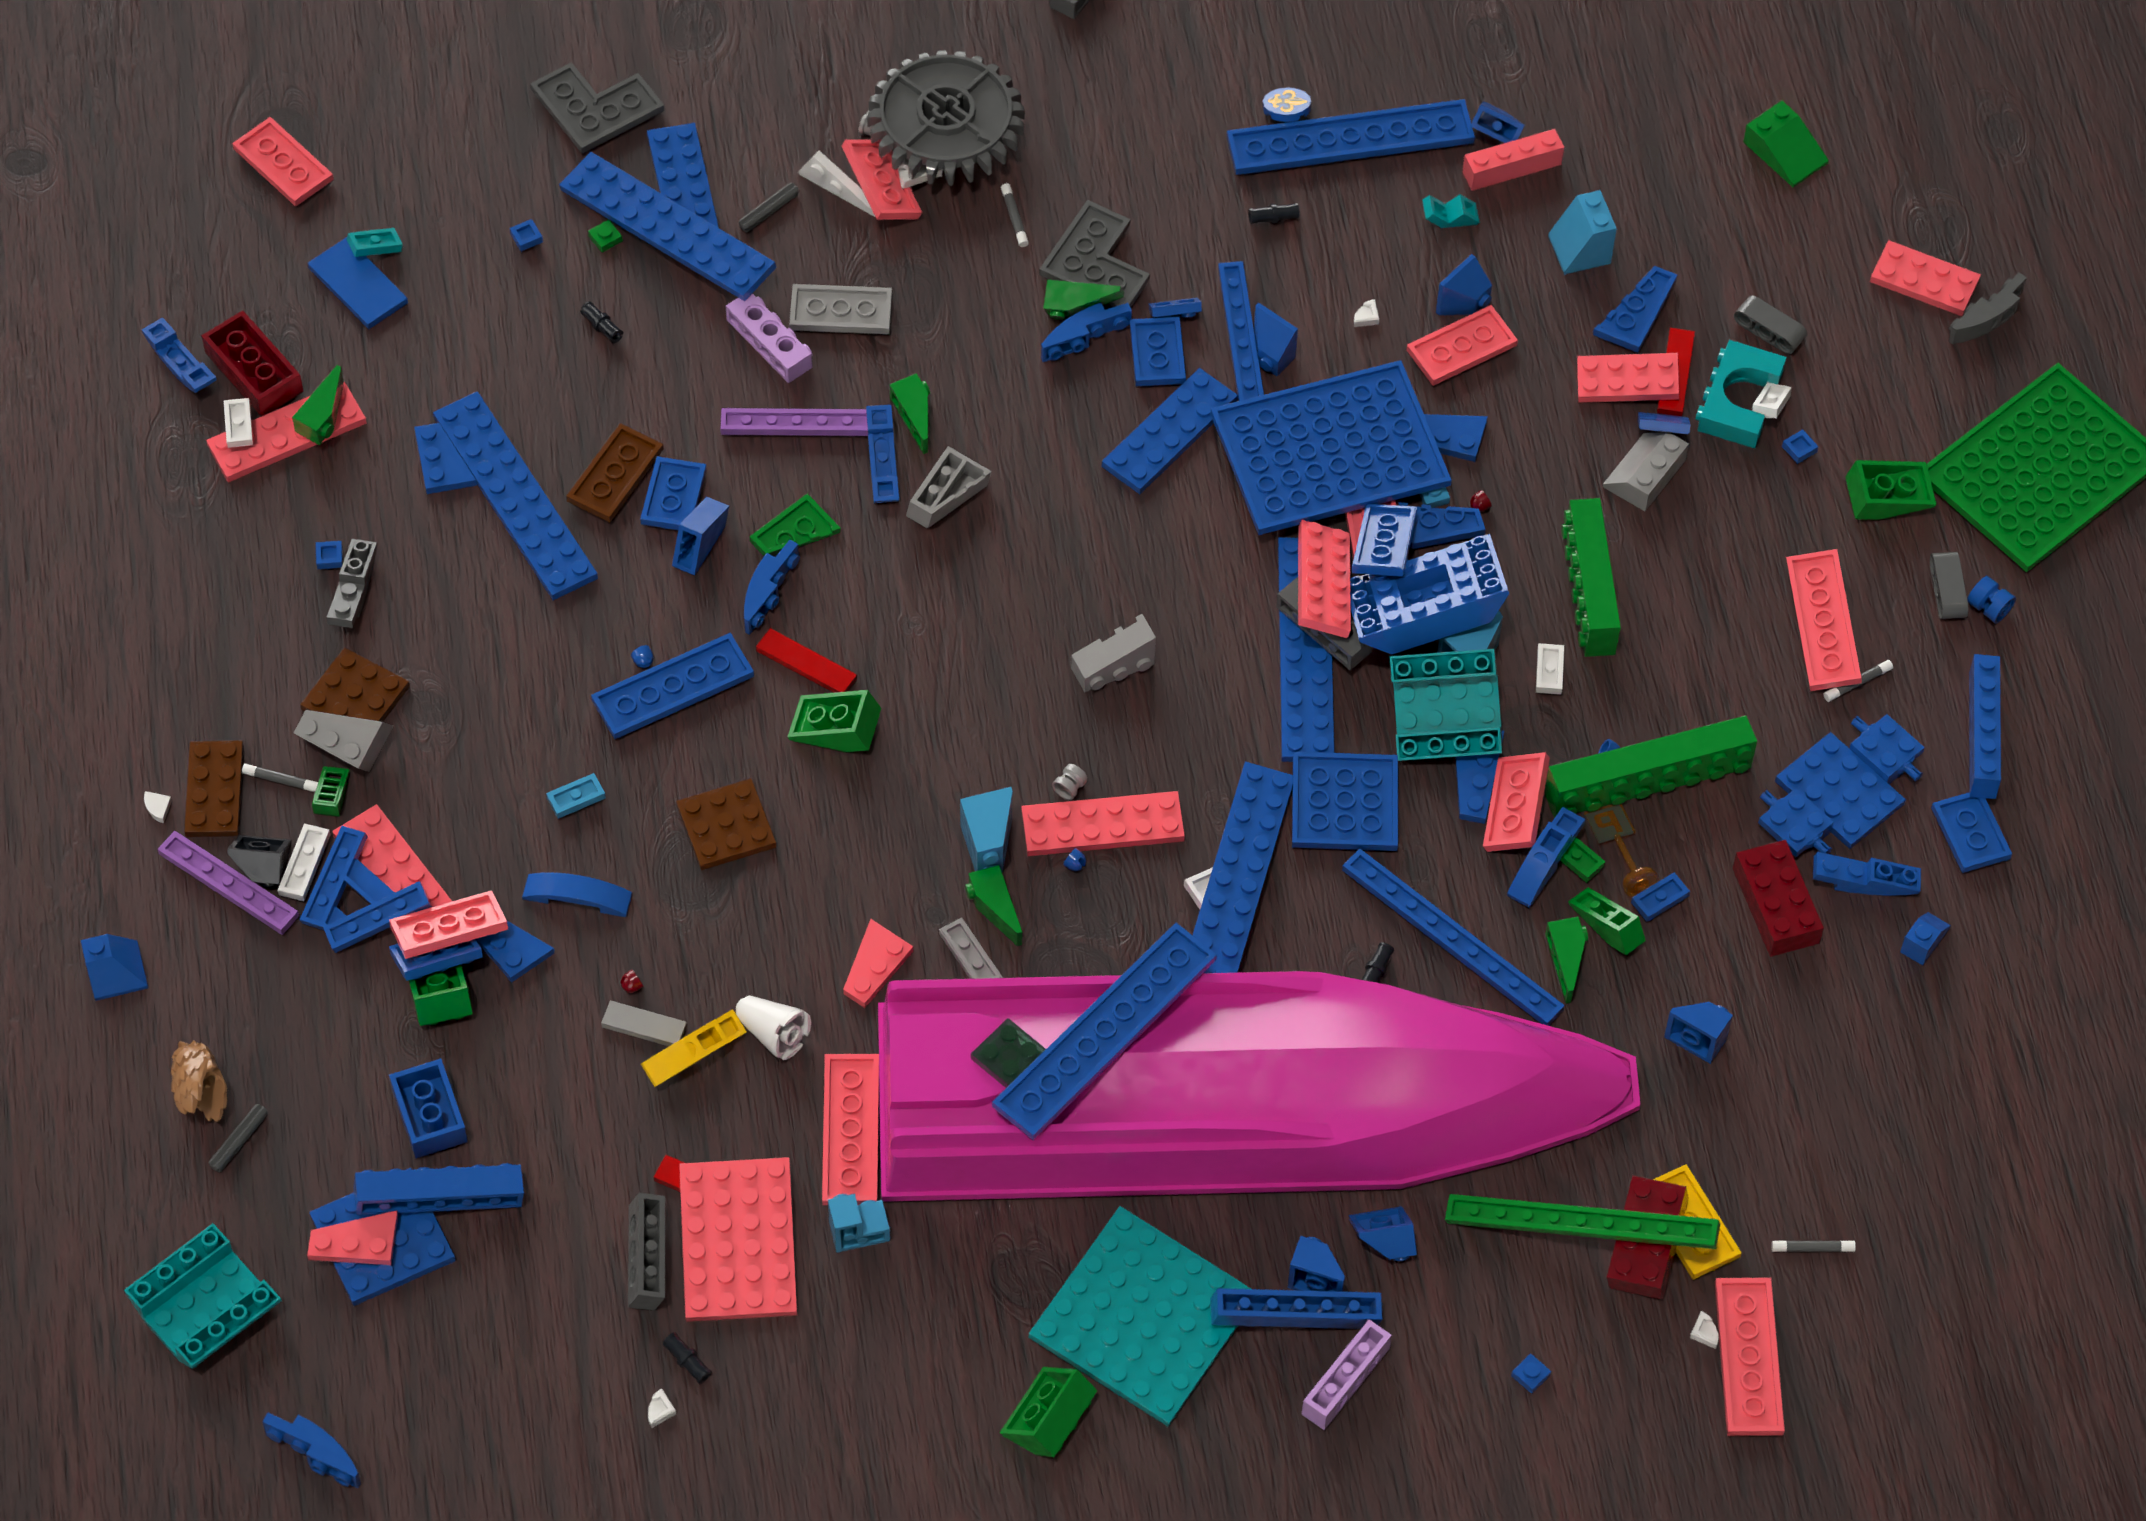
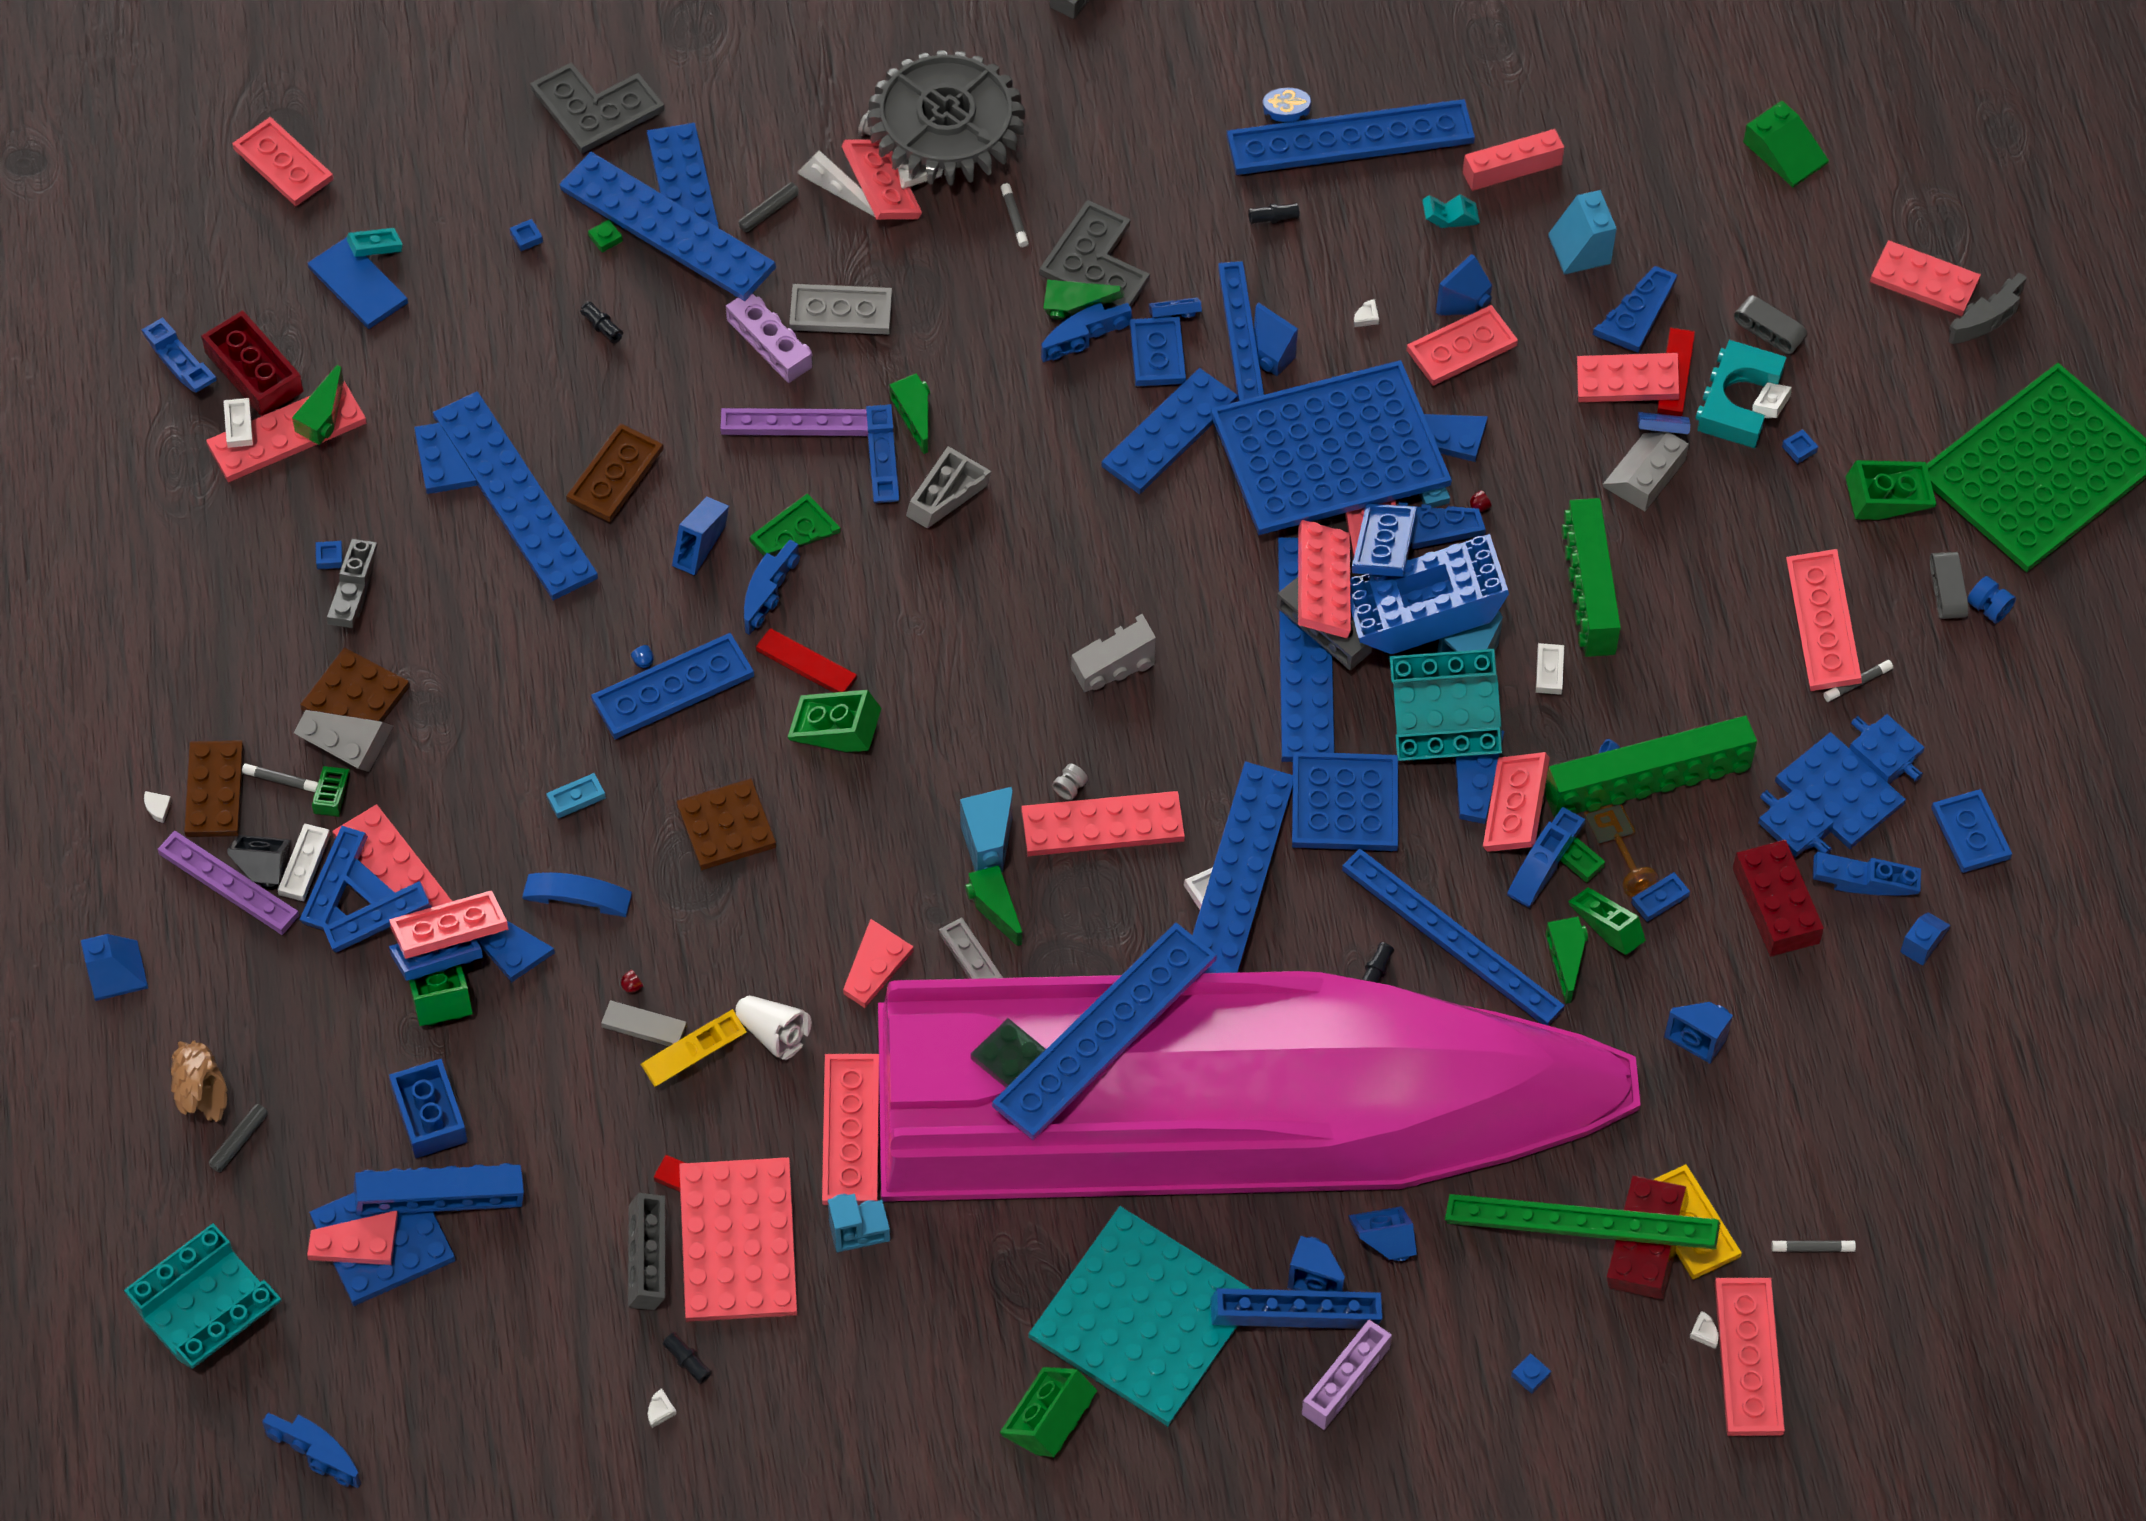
(672, 492): blue plate -> none
(1075, 860): blue hinge -> none
(1497, 123): blue slope -> none
(1984, 727): blue brick -> none

